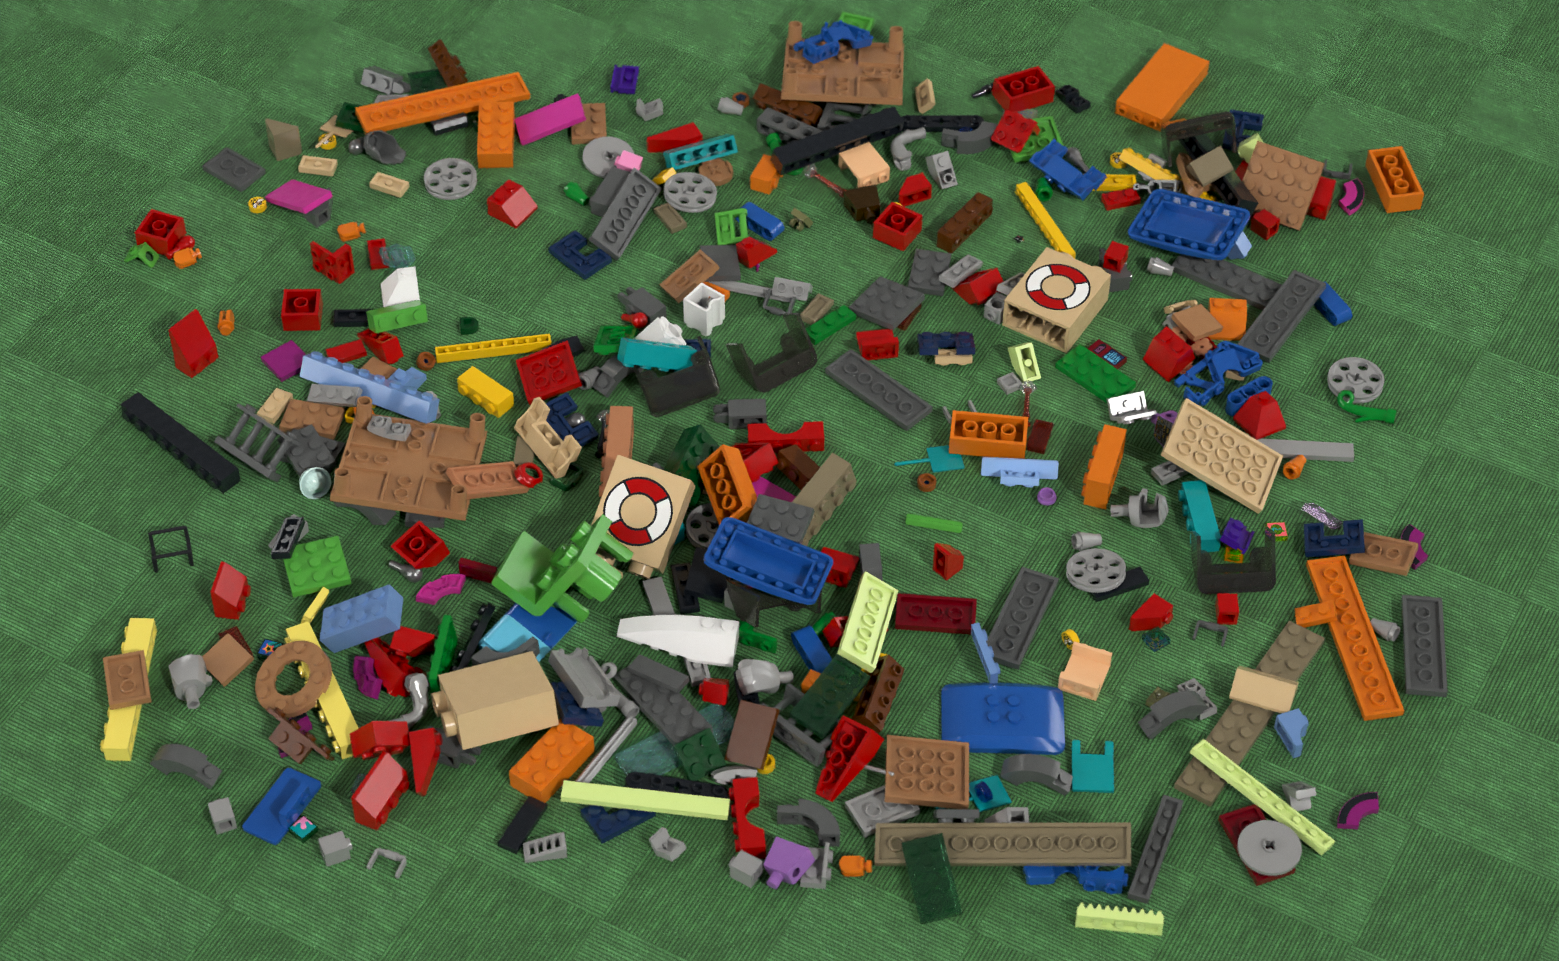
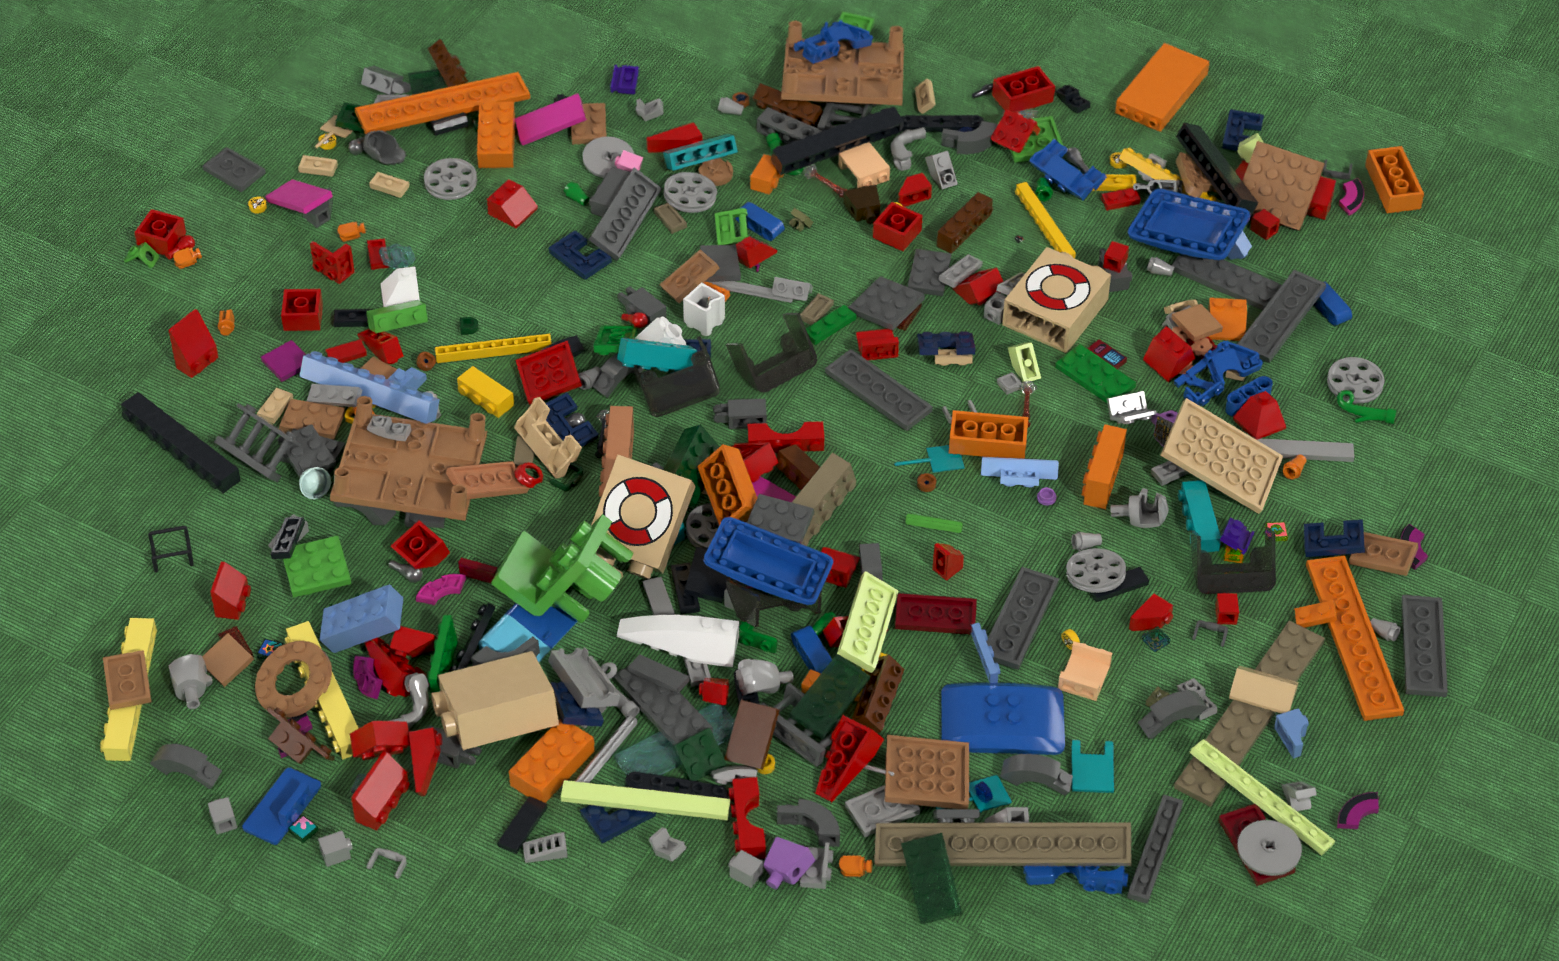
(283, 139): dark tan slope -> none
(316, 605): light yellow tile -> none
(663, 176): yellow tile -> none
(774, 310): dark grey piece -> none
(1039, 436): clear red tile -> none
(1119, 920): yellowish green gear -> none
(1196, 126): clear smoke windscreen -> none
(1210, 166): dark tan slope -> none
(1322, 515): clear purple tile -> none

